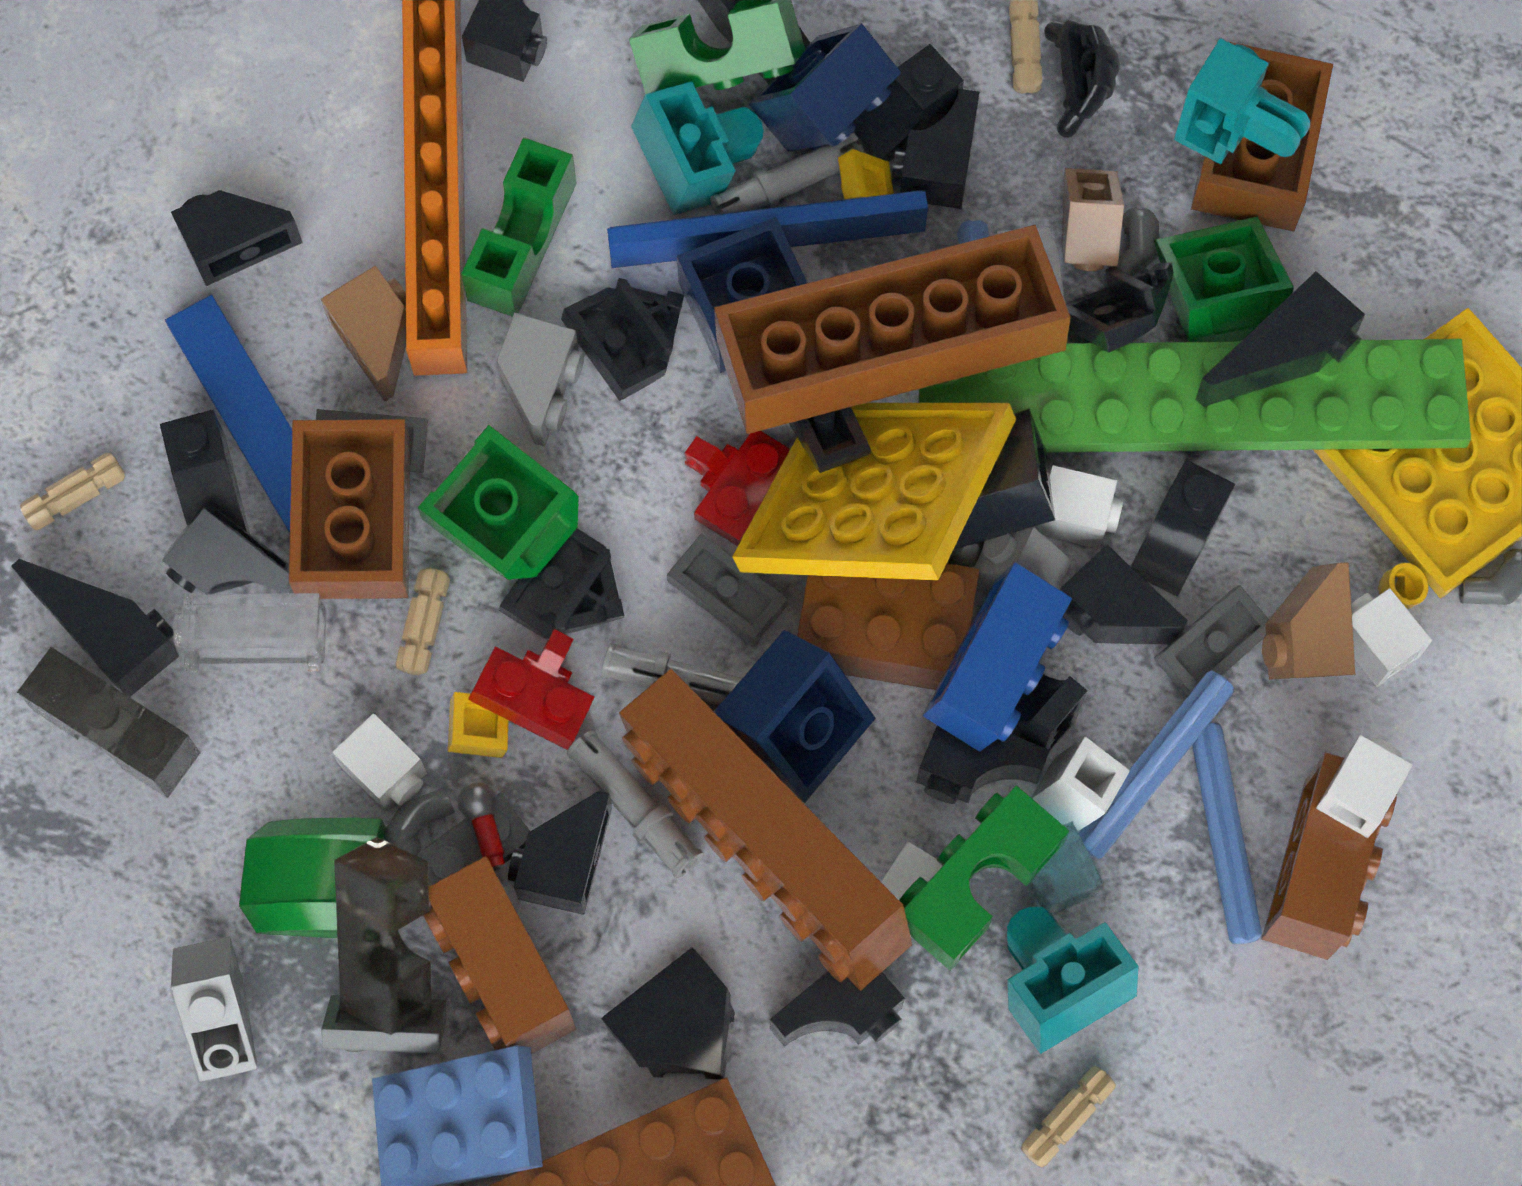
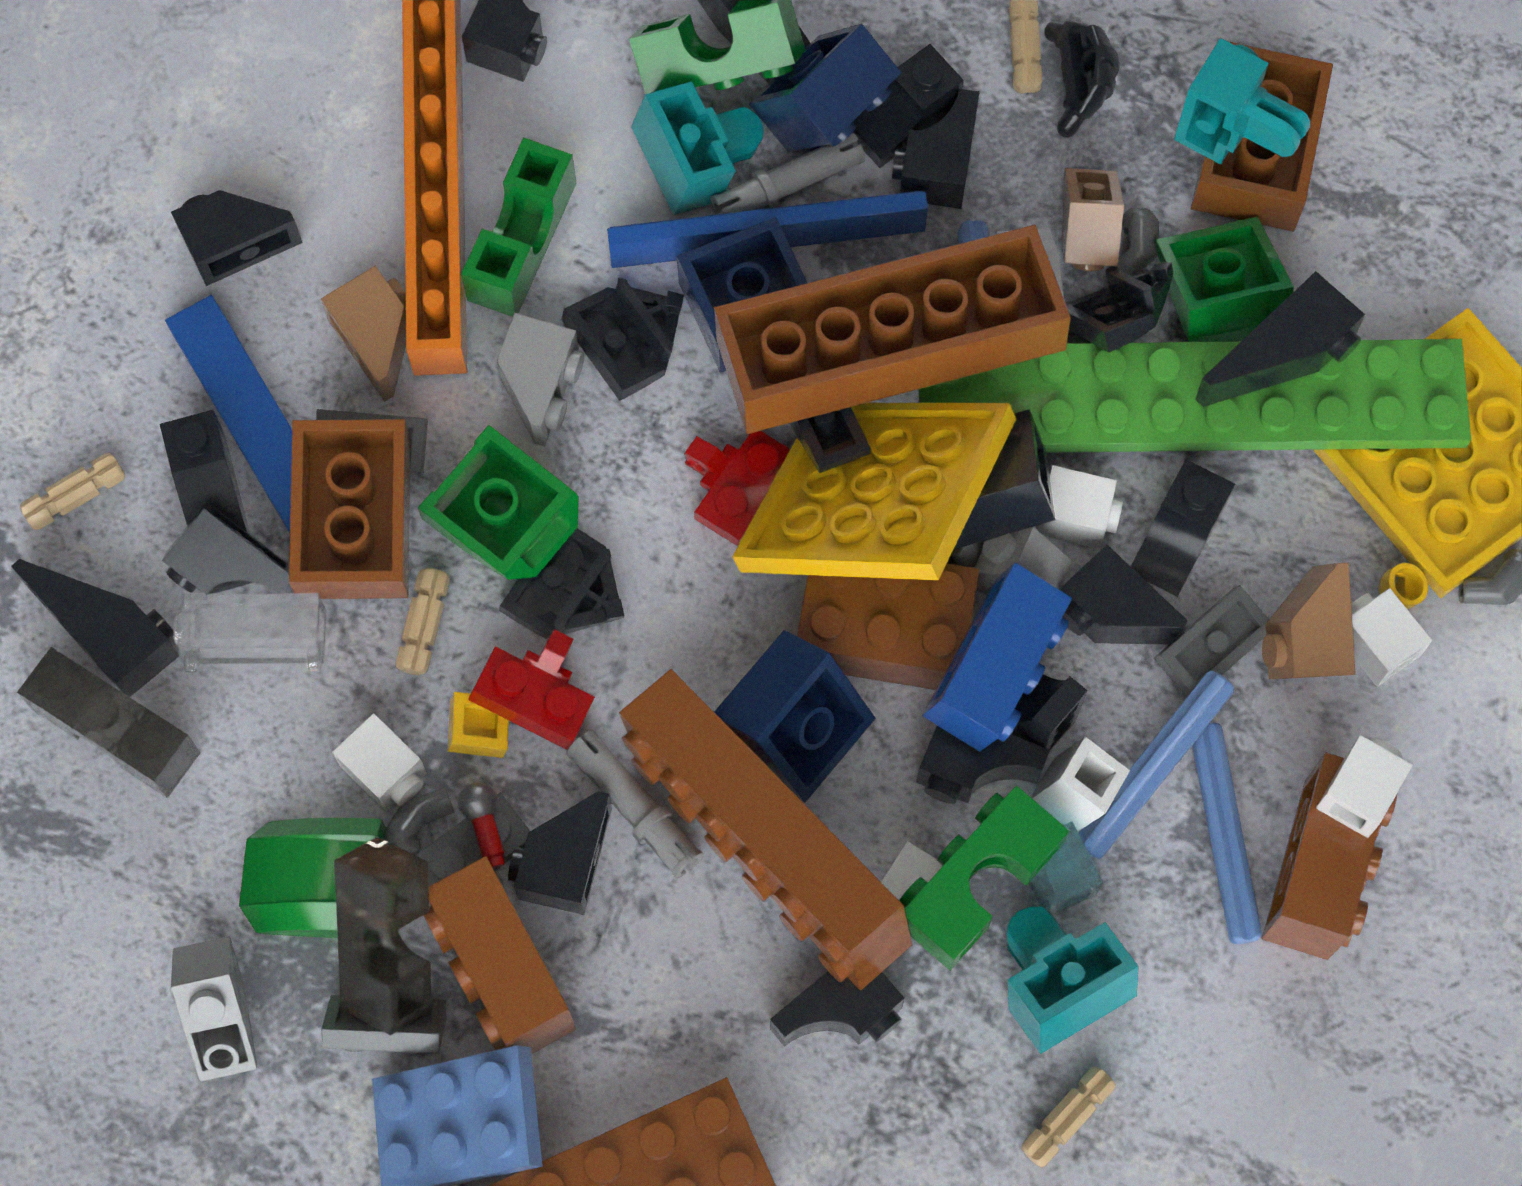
(624, 664): light grey pin -> none
(676, 1020): black slope -> none
(733, 597): dark grey plate -> none
(864, 175): yellow plate -> none

